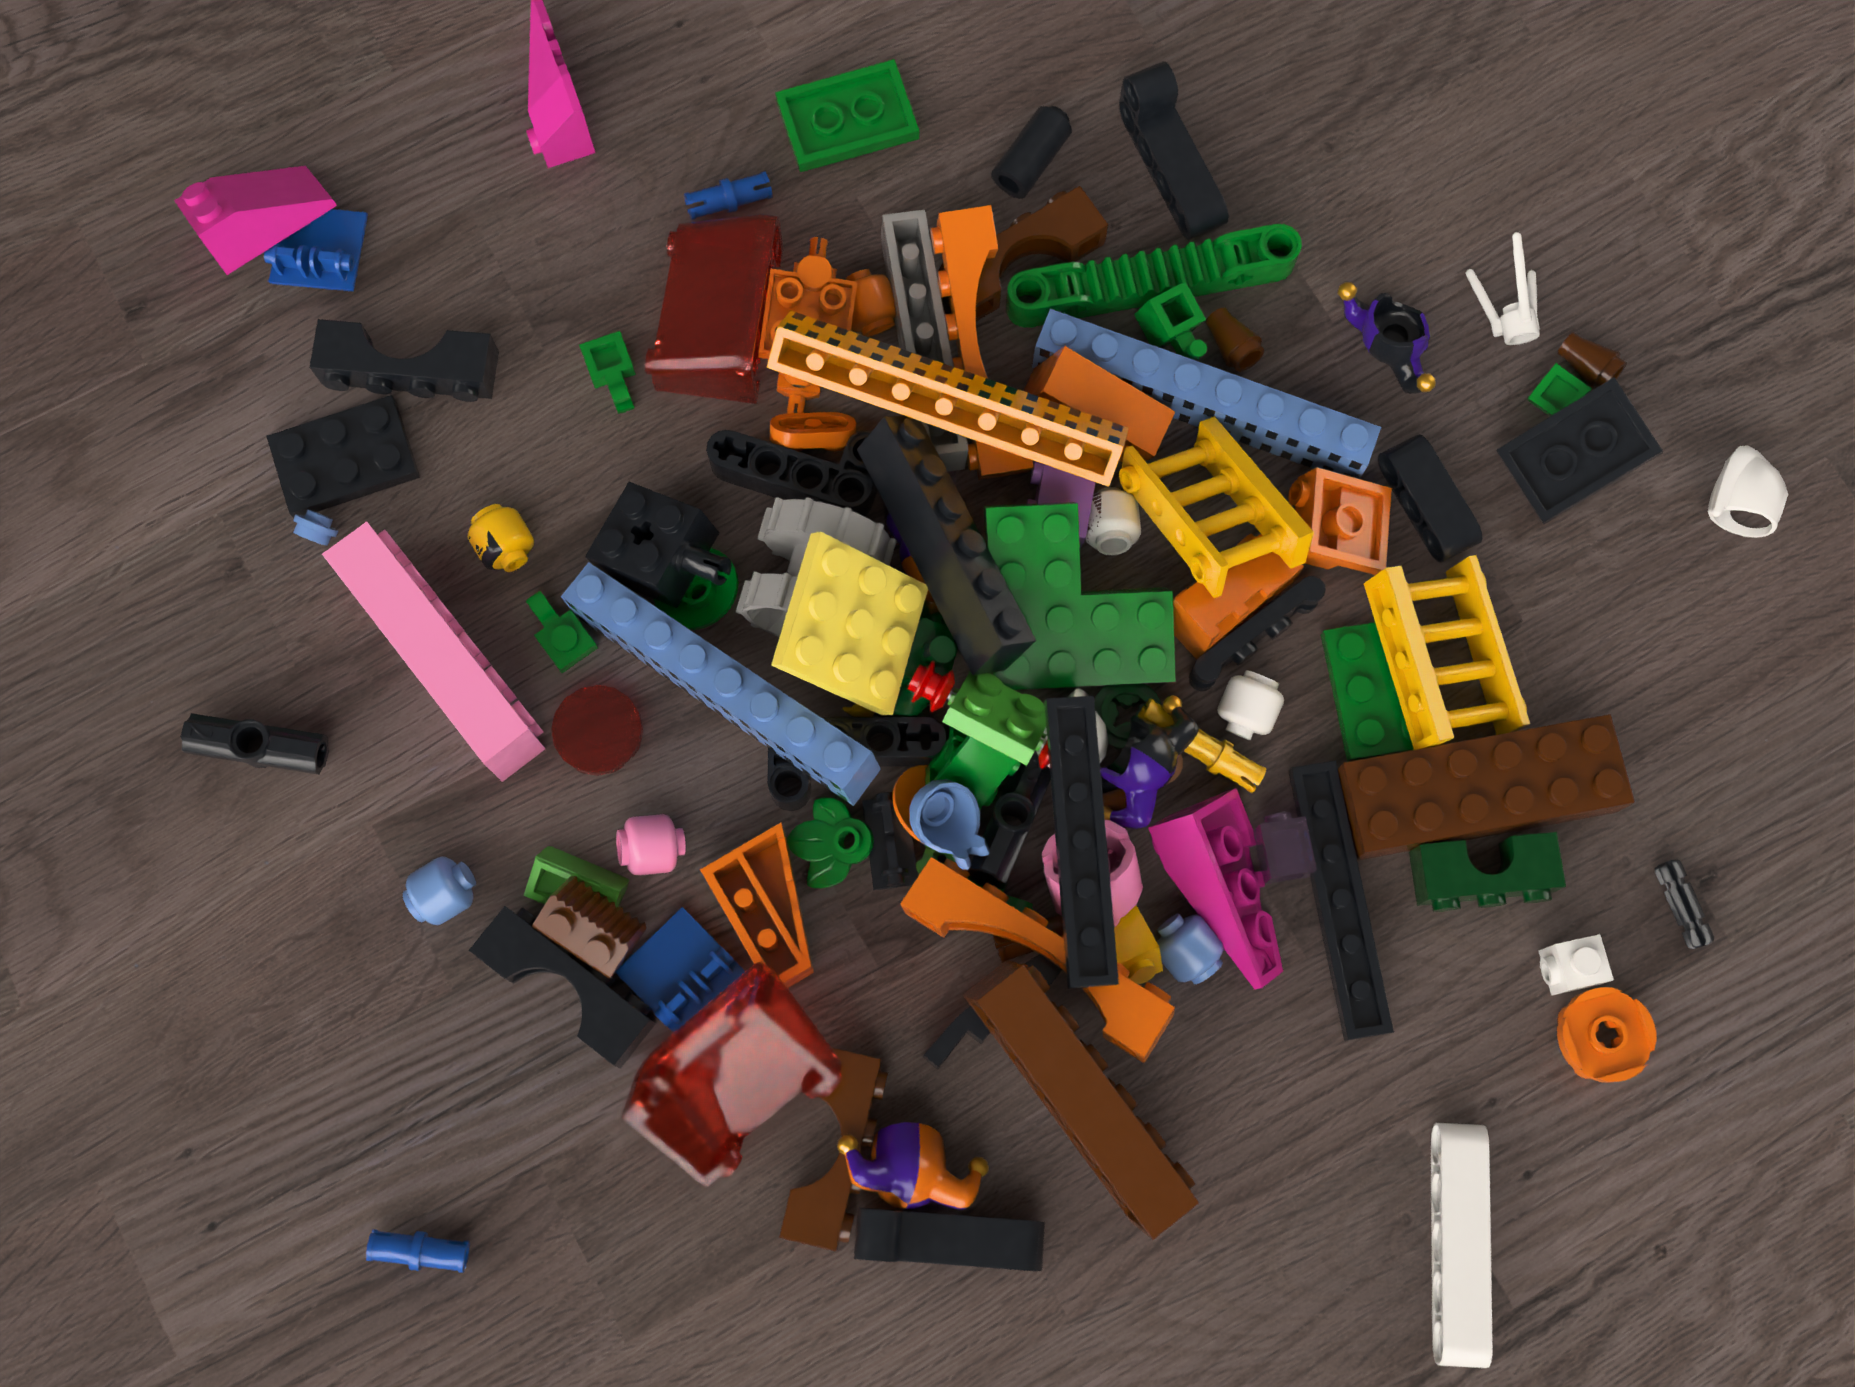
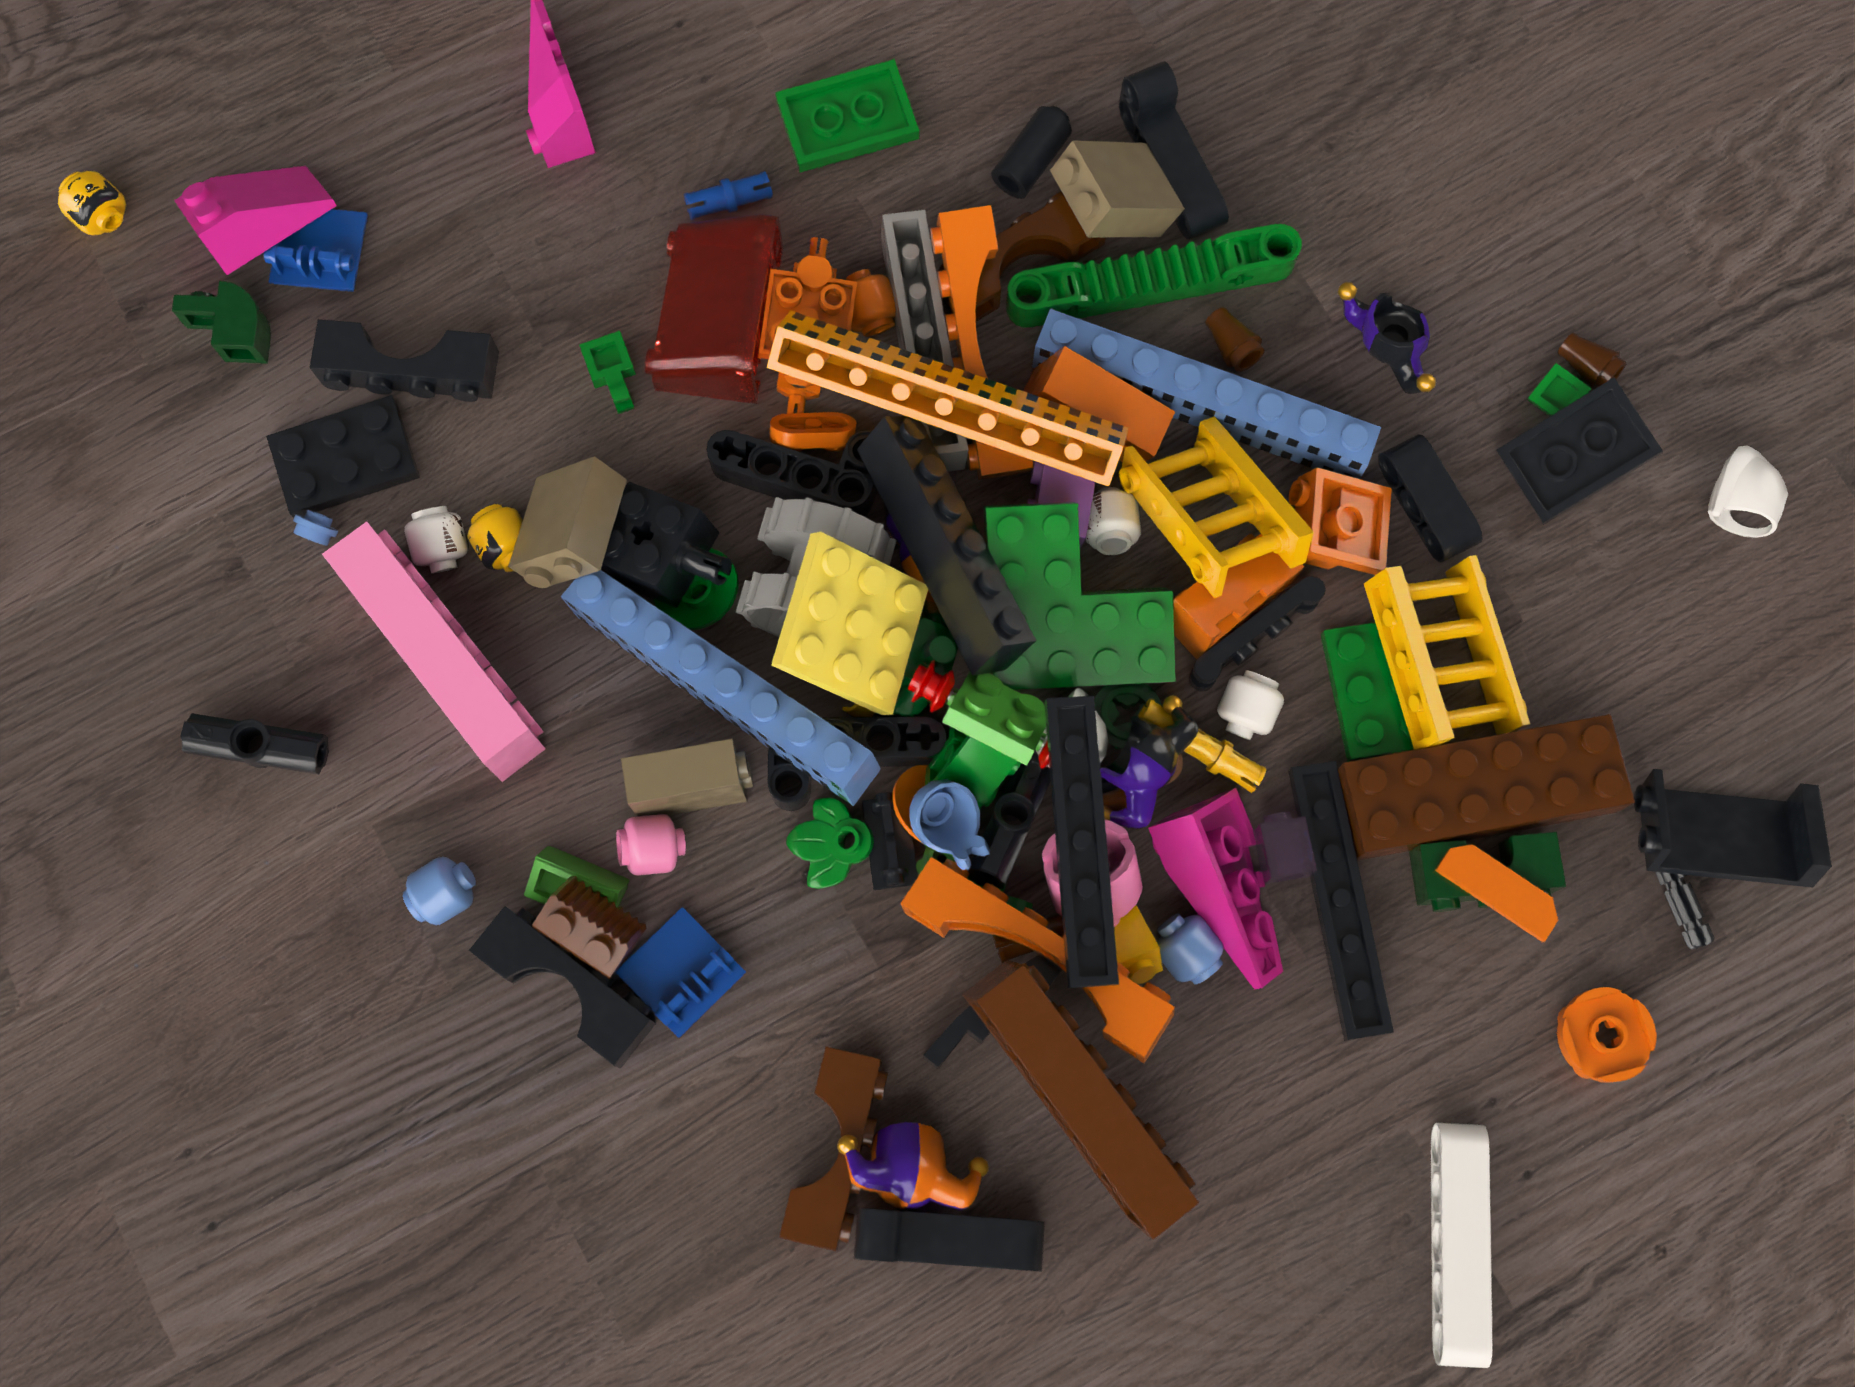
(91, 202): none -> yellow head
(237, 322): none -> dark green brick
(418, 1250): blue pin -> none
(436, 539): none -> white head
(562, 636): green plate -> none
(568, 523): none -> dark tan brick
(597, 730): clear red tile -> none
(686, 779): none -> dark tan brick
(729, 1074): clear red windscreen -> none
(763, 904): orange wedge -> none
(1116, 189): none -> dark tan brick
(1171, 320): green brick -> none
(1500, 889): none -> orange piece
(1520, 318): white plant -> none
(1575, 965): white brick -> none
(1733, 834): none -> black panel

